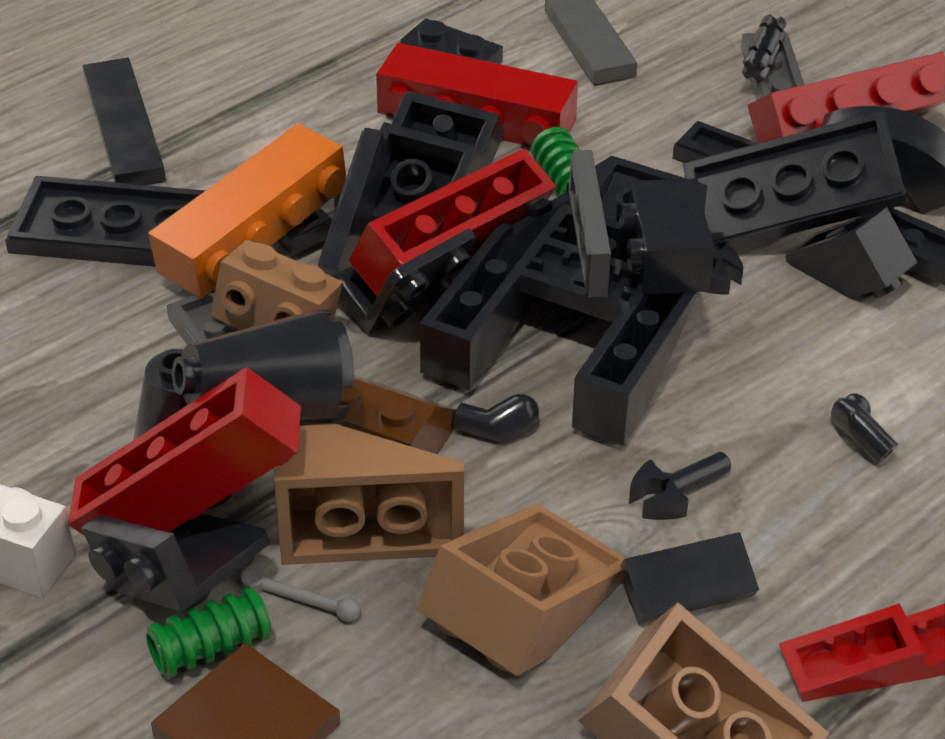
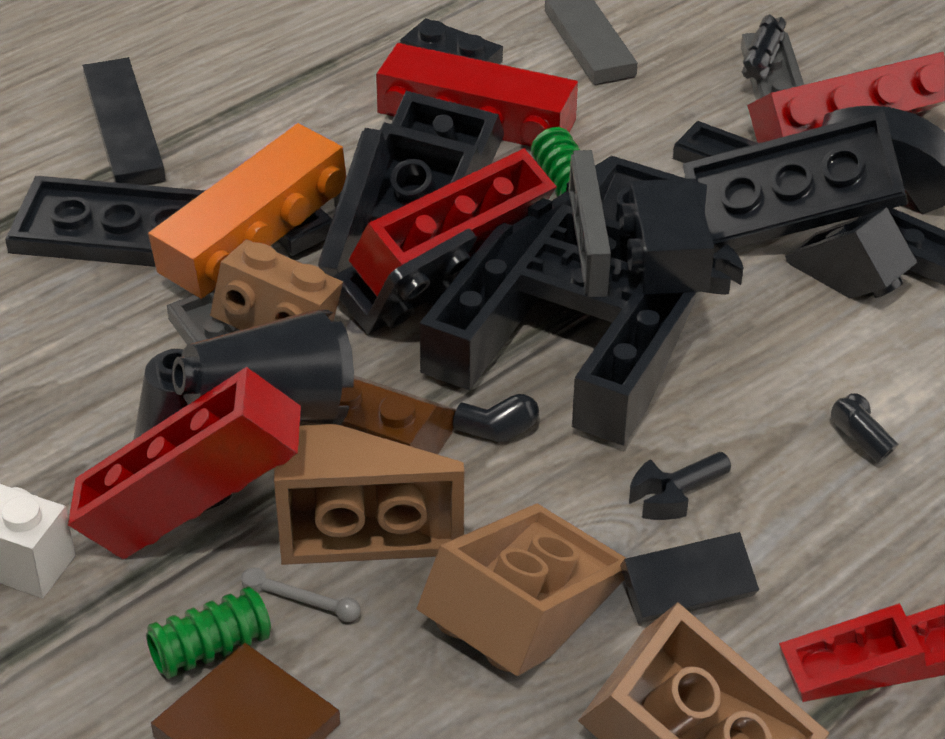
(172, 566): black bracket -> none

